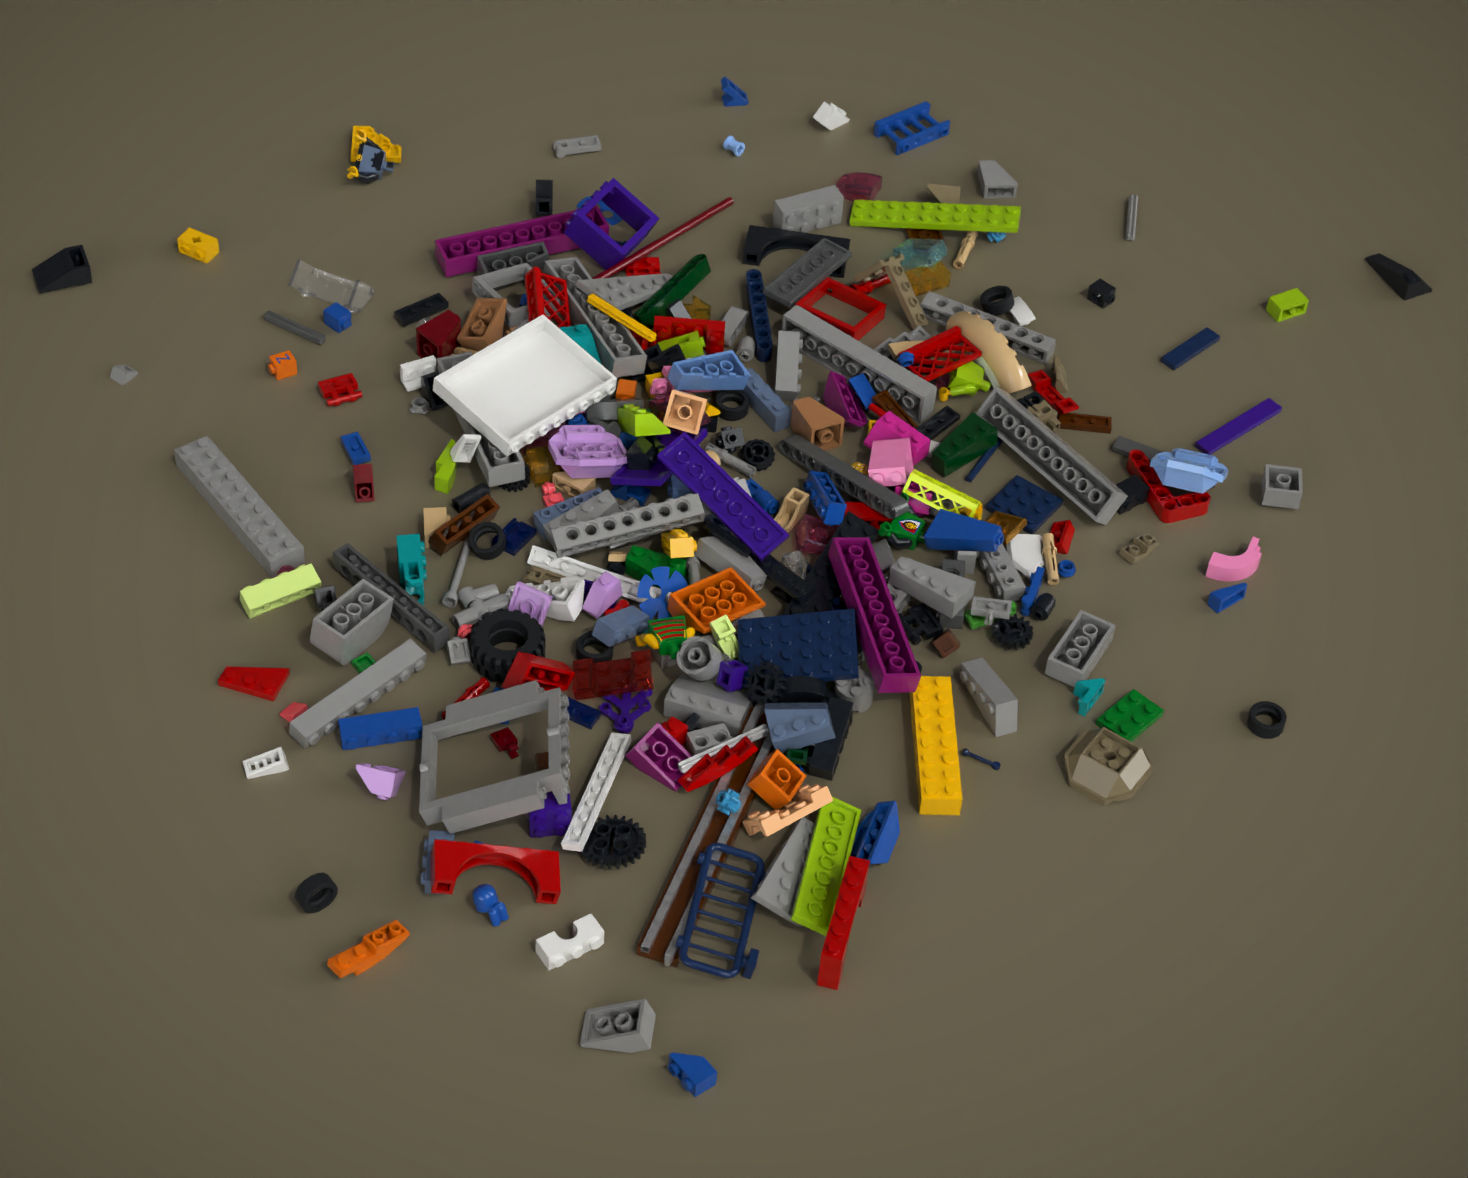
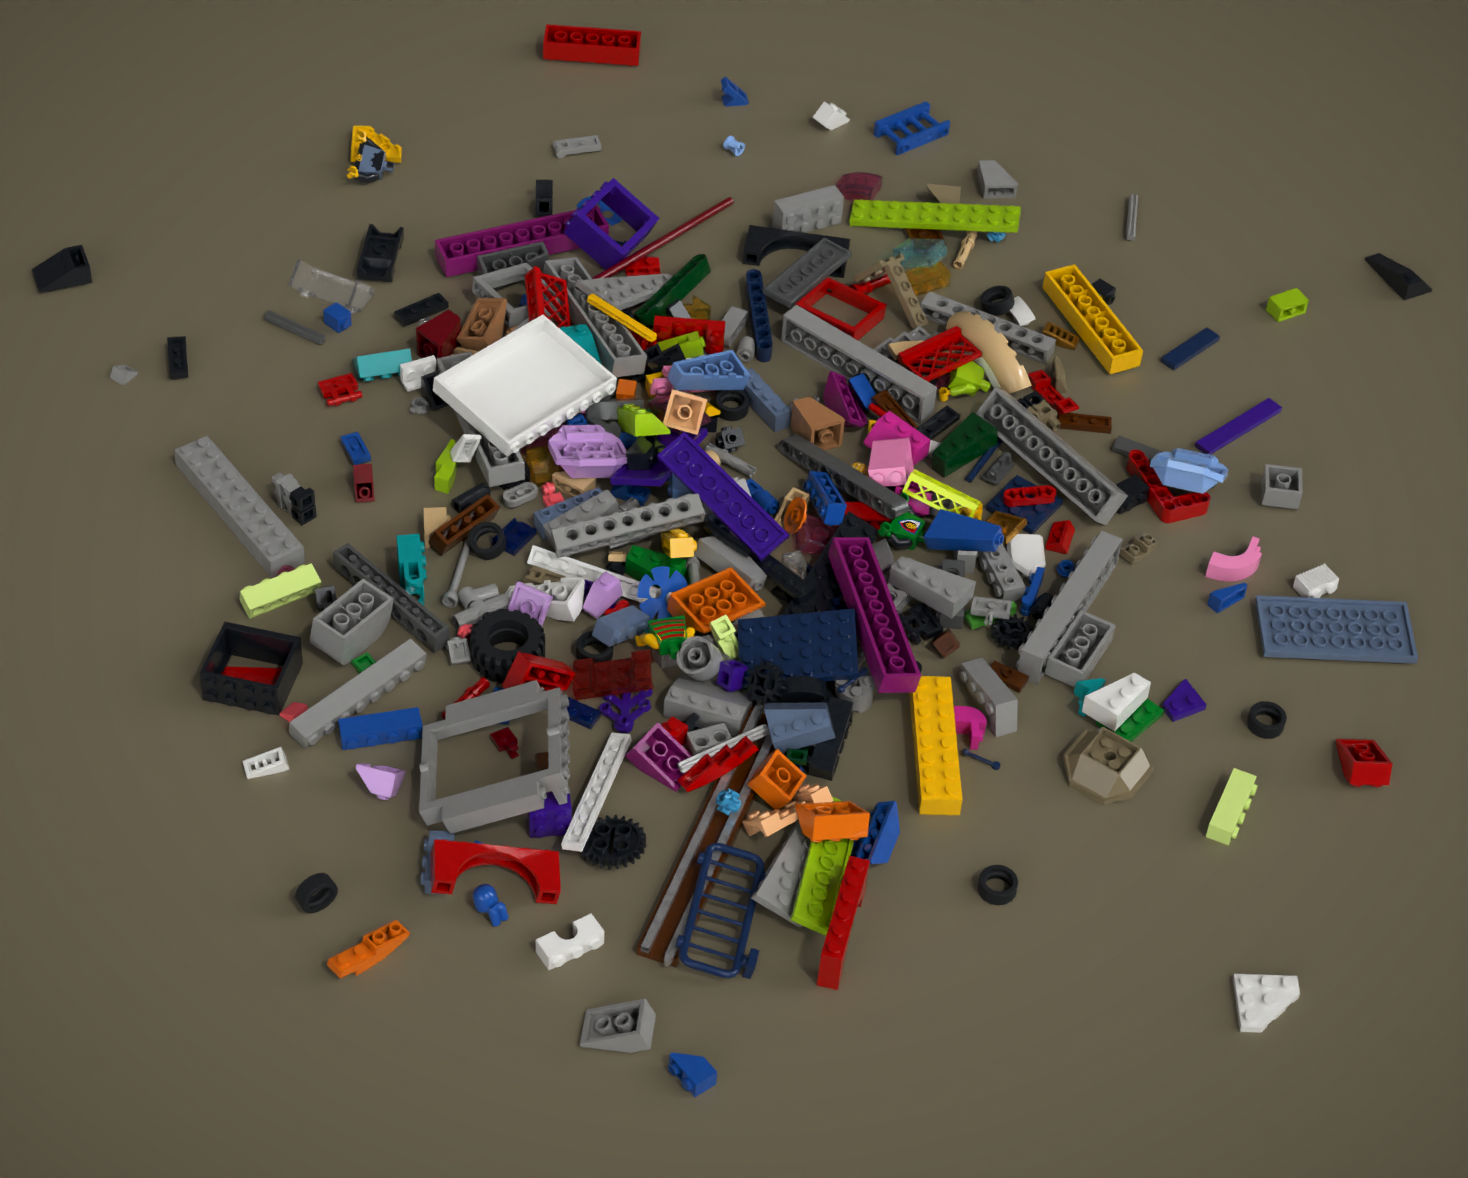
(177, 357): none -> black plate
(198, 245): yellow brick -> none
(255, 645): none -> black window
(282, 365): orange brick -> none
(294, 498): none -> hips
(379, 254): none -> black piece
(381, 364): none -> teal slope
(520, 494): none -> light grey plate
(592, 45): none -> red brick
(758, 454): black piece -> none
(787, 365): light grey wedge -> none
(795, 515): none -> orange dish
(832, 820): none -> orange slope
(863, 671): none -> dark blue hinge
(906, 359): blue plate -> none
(971, 722): none -> dark pink brick
(996, 897): none -> black tyre
(999, 469): none -> dark grey hinge
(1012, 678): none -> reddish brown plate
(1043, 498): none -> red beam
(1049, 552): tan pin -> none
(1059, 333): none -> pearl gold slope
(1073, 596): none -> light grey brick
(1092, 319): none -> yellow brick
(1117, 700): none -> white wedge
(1183, 702): none -> dark purple wing
(1231, 807): none -> yellowish green brick
(1262, 999): none -> white plate
(1316, 582): none -> white brick
(1335, 629): none -> sand blue plate
(1364, 762): none -> red slope

